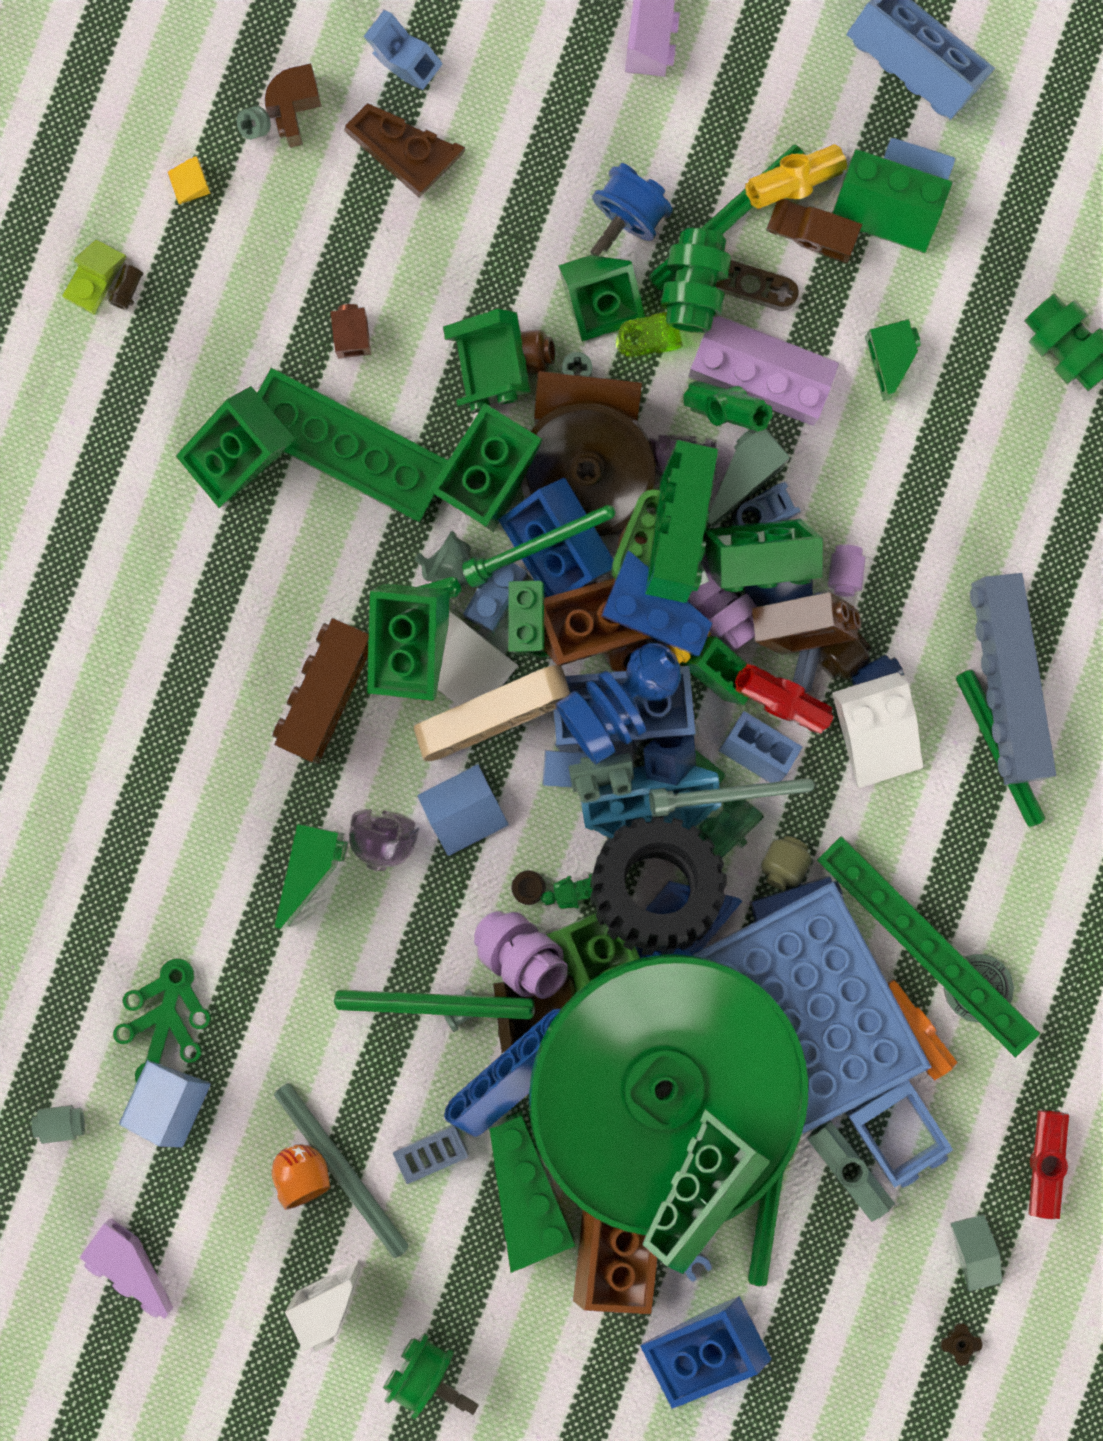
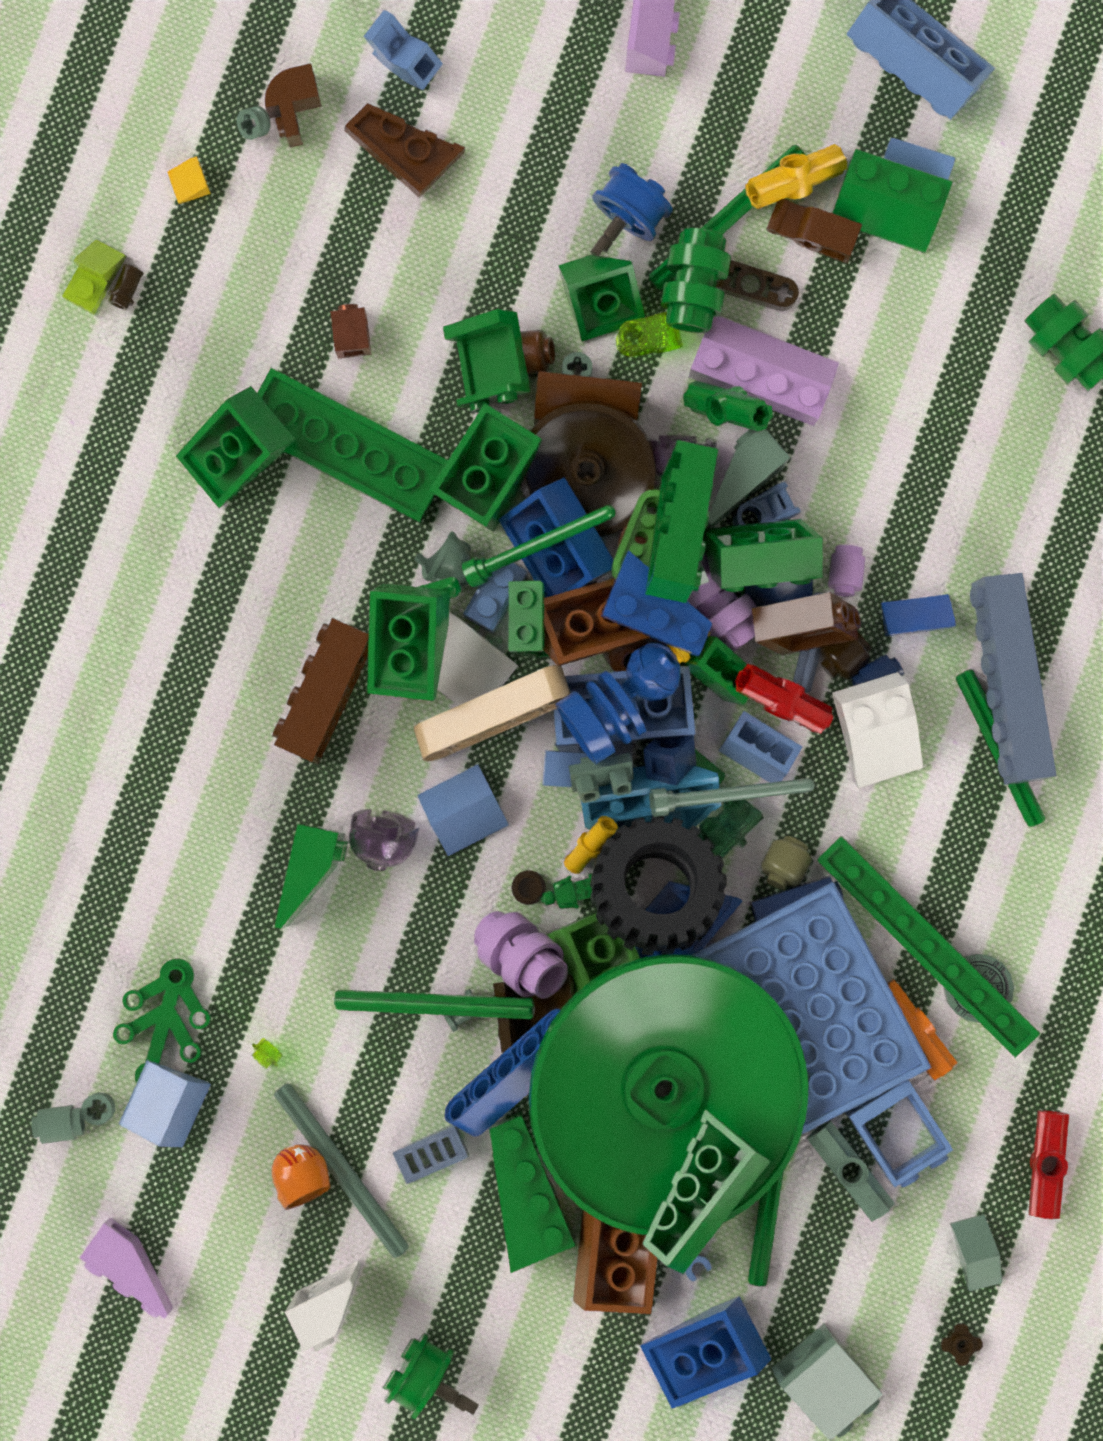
(105, 1116): none -> sand green bush
(266, 1053): none -> clear neon green plate
(590, 844): none -> yellow pin
(827, 1383): none -> slope
(891, 353): green slope -> none
(917, 615): none -> blue slope

